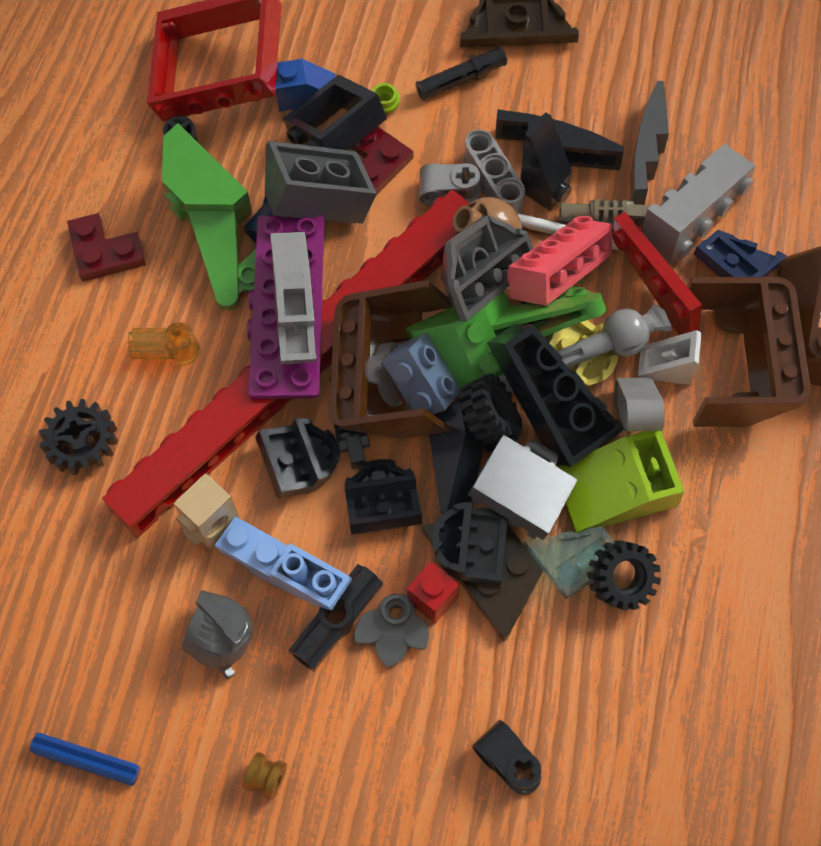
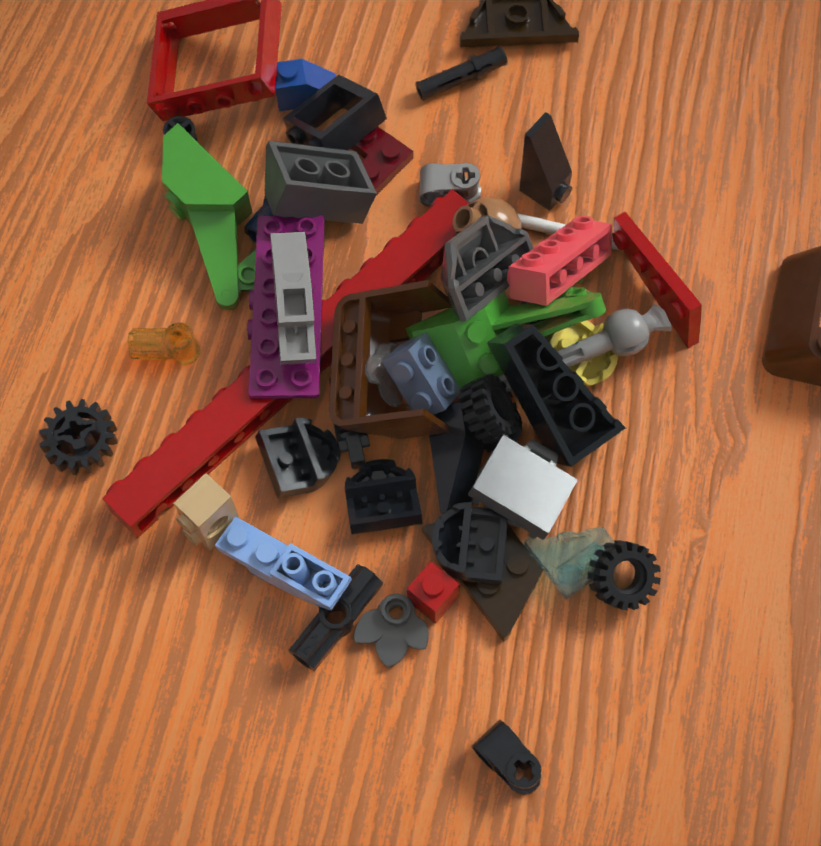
(85, 759): blue axle -> none
(102, 256): dark red plate -> none
(218, 632): dark grey helmet -> none
(264, 775): pearl gold wheel -> none
(388, 92): lime plate -> none
(493, 161): light grey beam -> none
(580, 145): black slope -> none
(603, 211): dark tan hinge -> none
(623, 482): lime slope -> none
(639, 404): light grey beam -> none
(650, 141): dark grey slope -> none
(671, 359): white slope -> none
(697, 203): light grey wedge -> none
(736, 257): dark blue wing -> none
(774, 347): reddish brown windscreen -> none

